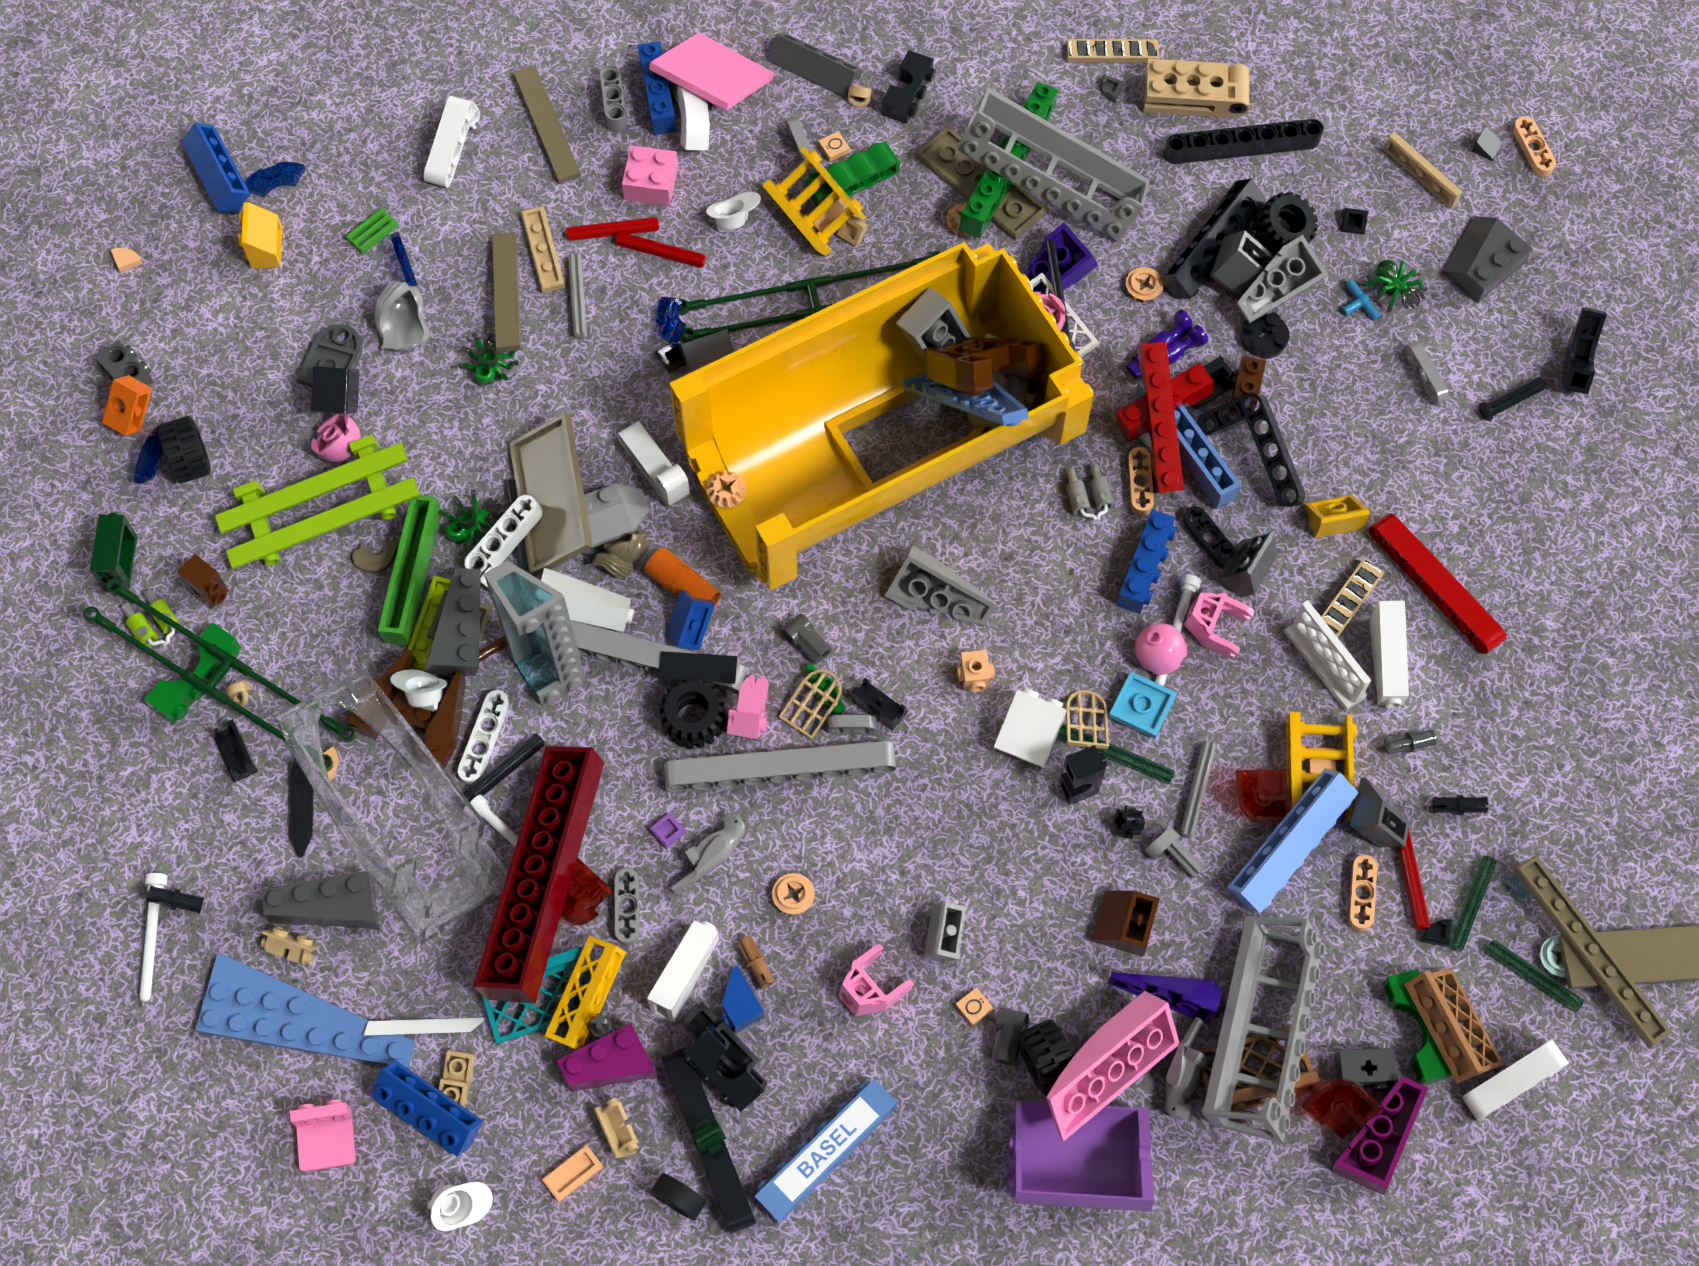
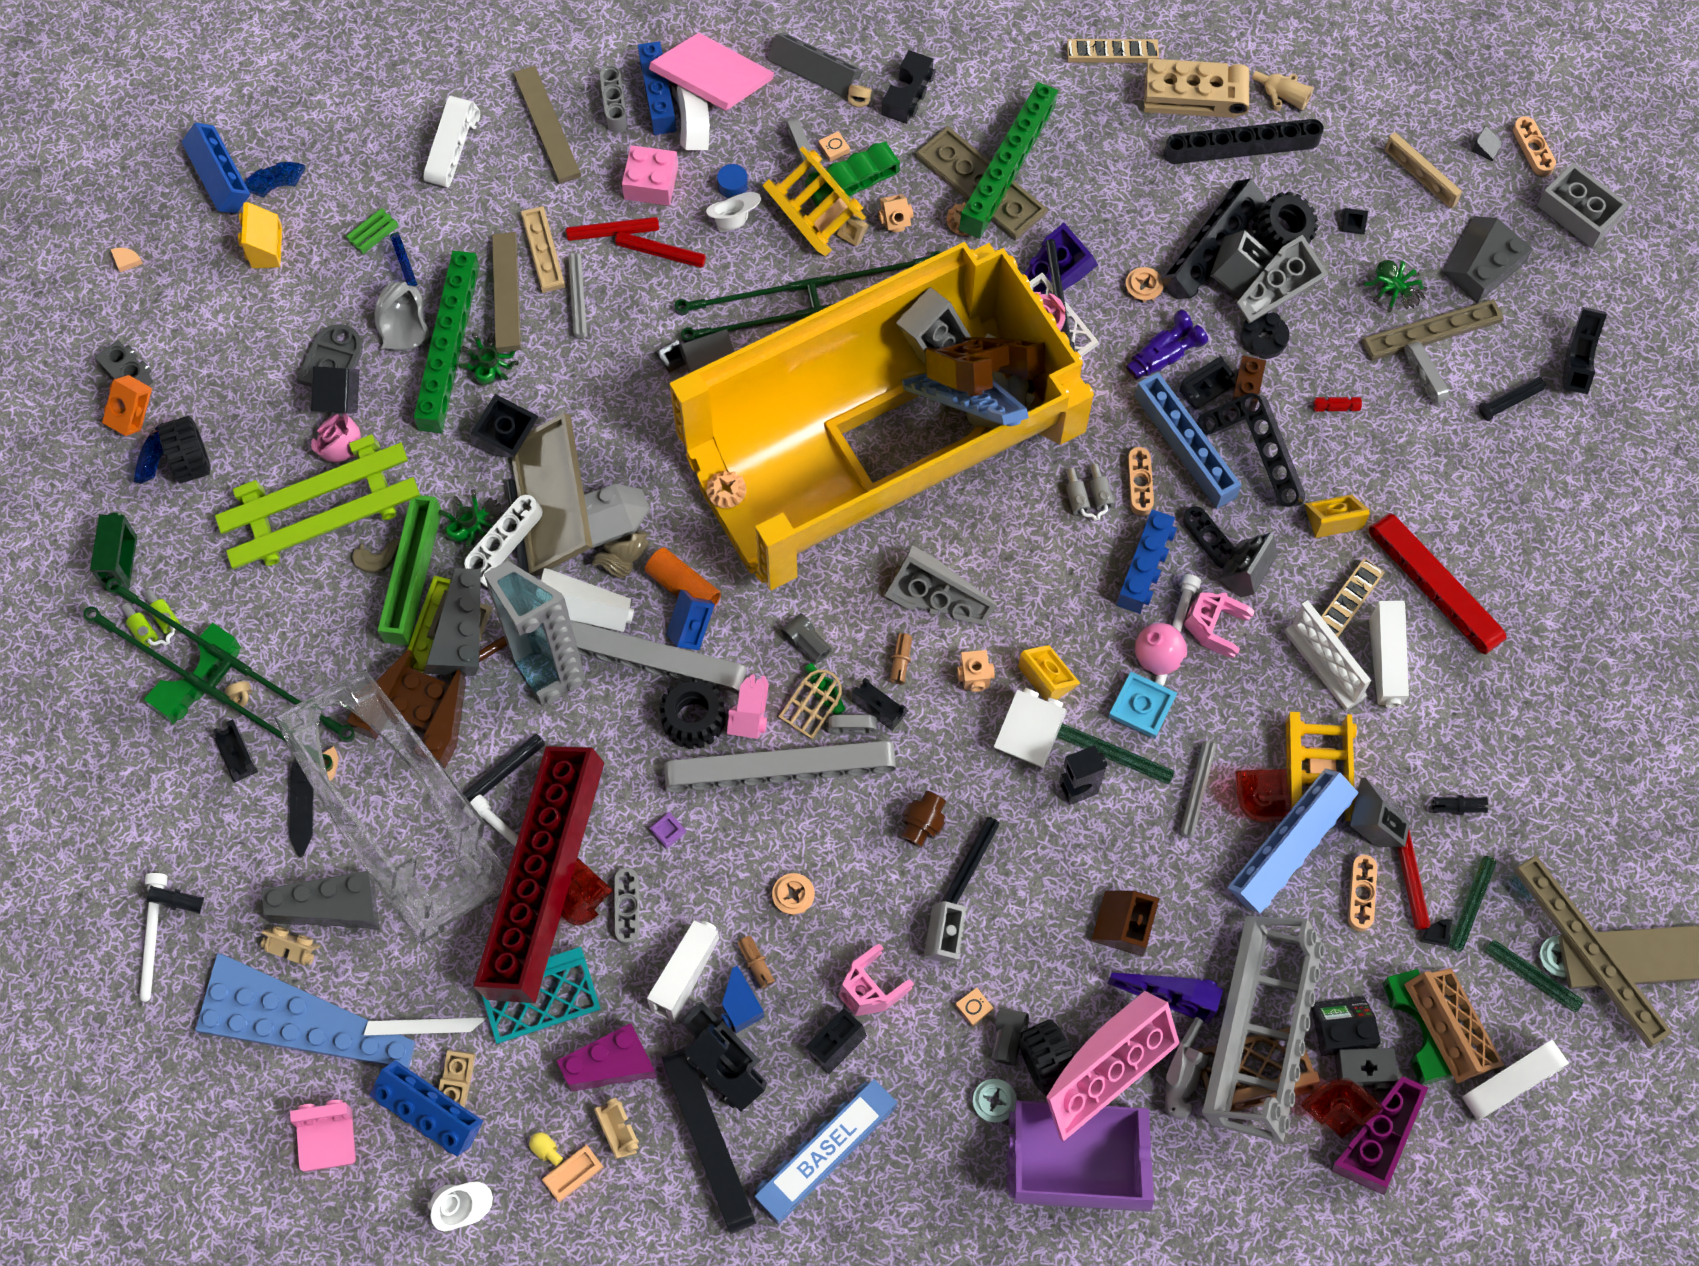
(203, 581): reddish brown brick -> none
(420, 688): white piece -> none
(446, 342): none -> green brick
(480, 736): white beam -> none
(502, 428): none -> black slope
(545, 1148): none -> light yellow cylinder
(595, 993): yellow fence -> none
(601, 1026): dark grey axle -> none
(666, 479): white beam -> none
(668, 320): clear blue tile -> none
(678, 1196): black tyre -> none
(702, 666): black sticker -> none
(708, 1136): clear green gear -> none
(712, 850): light grey animal -> none
(732, 180): none -> blue piece
(836, 1040): none -> black hinge
(895, 212): none -> light nougat brick
(901, 658): none -> medium nougat axle
(923, 819): none -> reddish brown piece
(971, 860): none -> black axle
(988, 1089): none -> light aqua gear
(1047, 672): none -> yellow slope
(1062, 149): light grey window -> none
(1094, 728): tan window -> none
(1111, 87): dark grey tile -> none
(1128, 822): black gear -> none
(1162, 420): red arch -> none
(1170, 842): light grey piece -> none
(1186, 388): red arch -> none
(1285, 88): none -> tan piece
(1337, 404): none -> red axle
(1345, 1025): none -> black slope
(1361, 300): dark azure piece -> none
(1410, 742): dark grey axle -> none
(1433, 329): none -> dark tan tile
(1582, 205): none -> light grey brick

